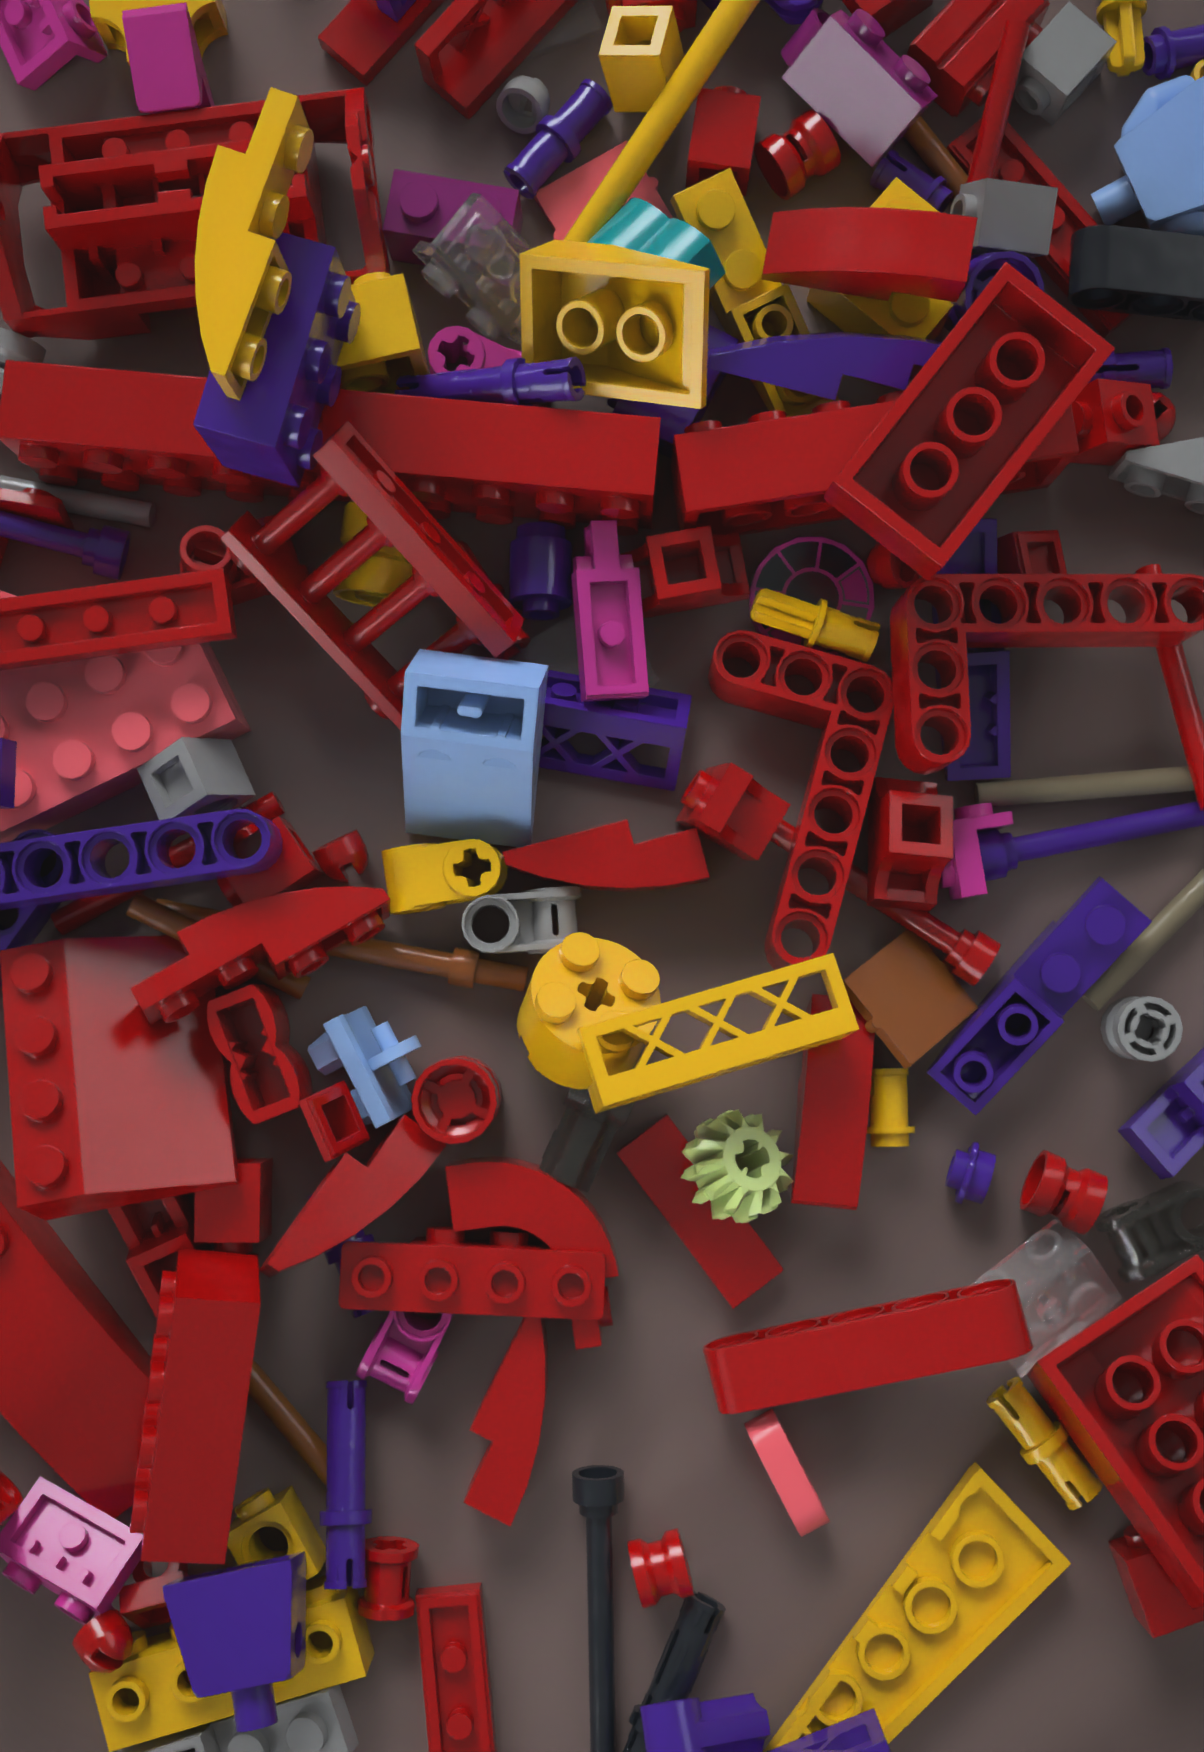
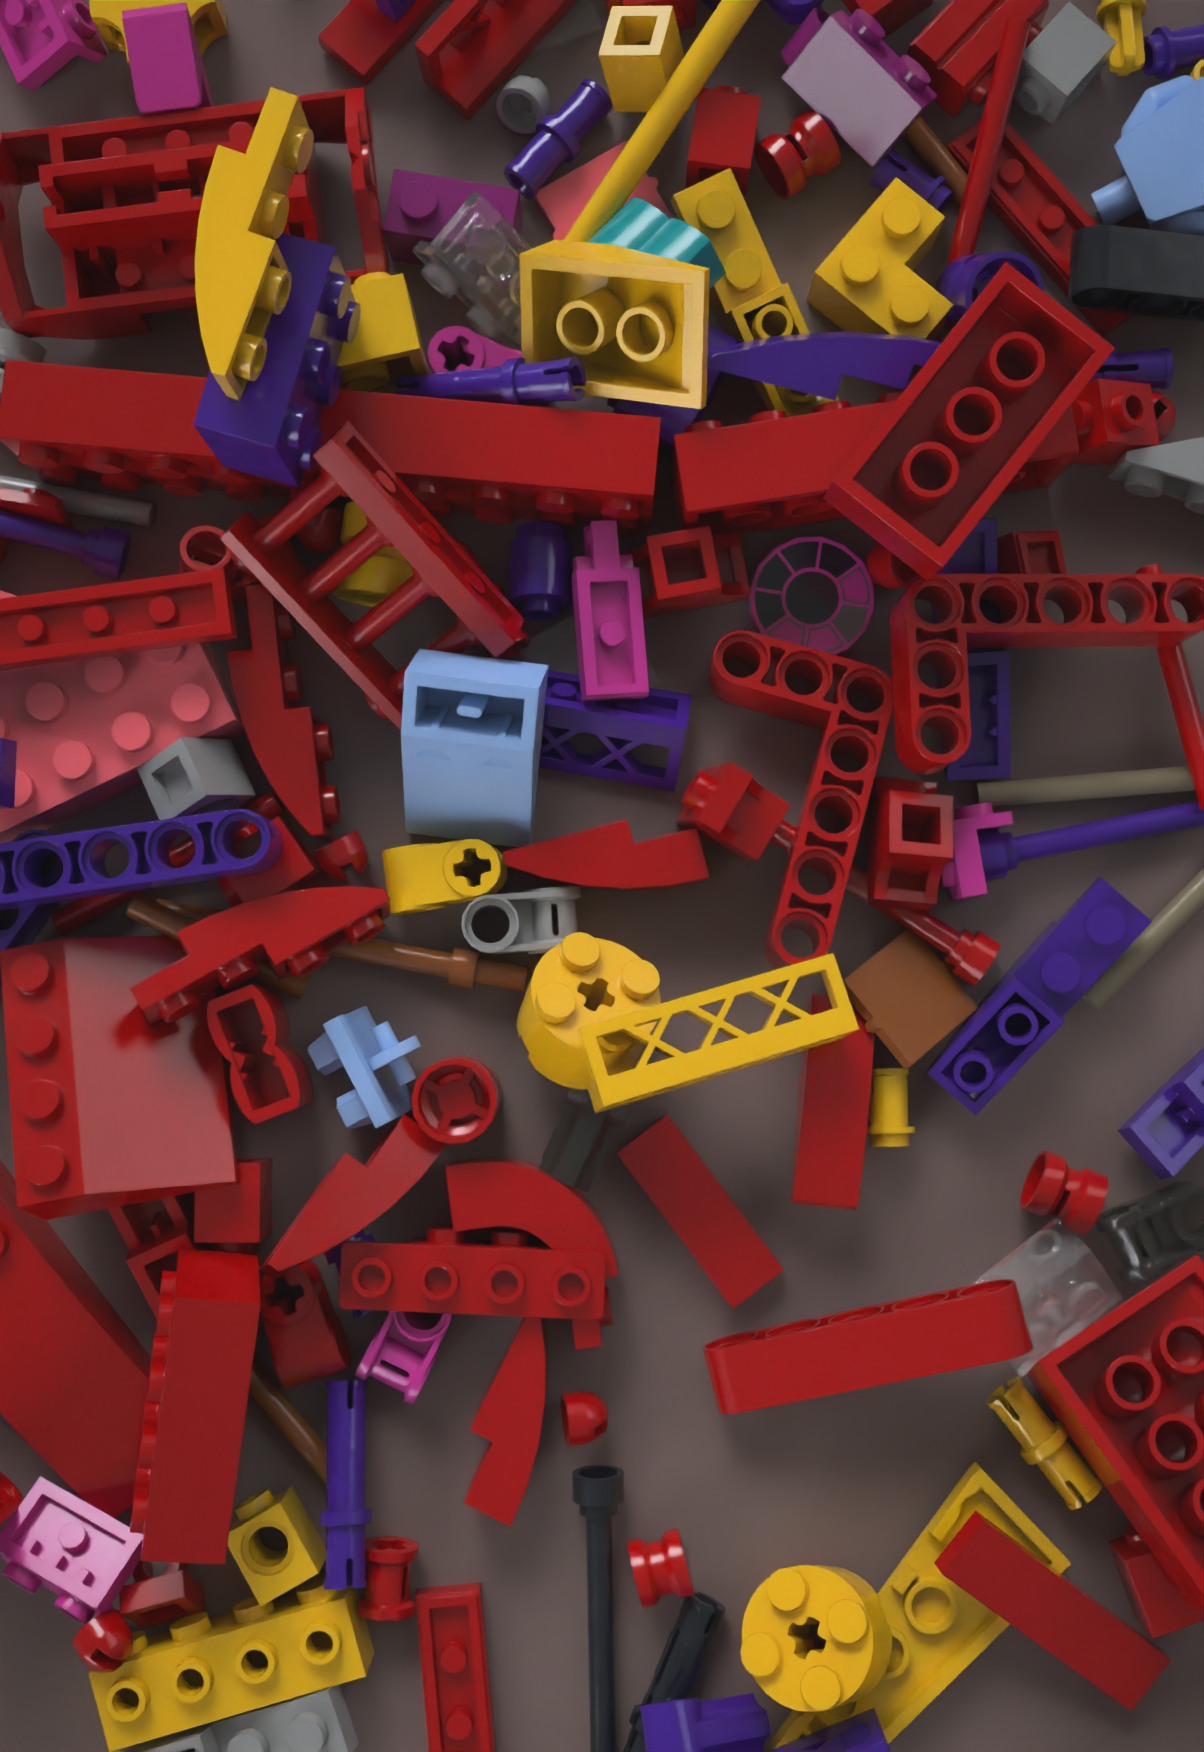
(242, 1632): dark purple torso -> none
(285, 739): none -> red slope
(303, 1333): none -> red piece
(322, 531): none -> red hinge
(334, 1120): red slope -> none
(583, 1417): none -> red hinge
(737, 1166): yellowish green gear -> none
(782, 1653): none -> yellow brick
(786, 1472): coral beam -> none
(816, 623): yellow axle -> none
(871, 251): red slope -> none
(971, 1174): dark purple plate -> none
(1008, 215): light grey brick -> none
(1052, 1611): none -> red tile
(1128, 1031): light grey wheel -> none

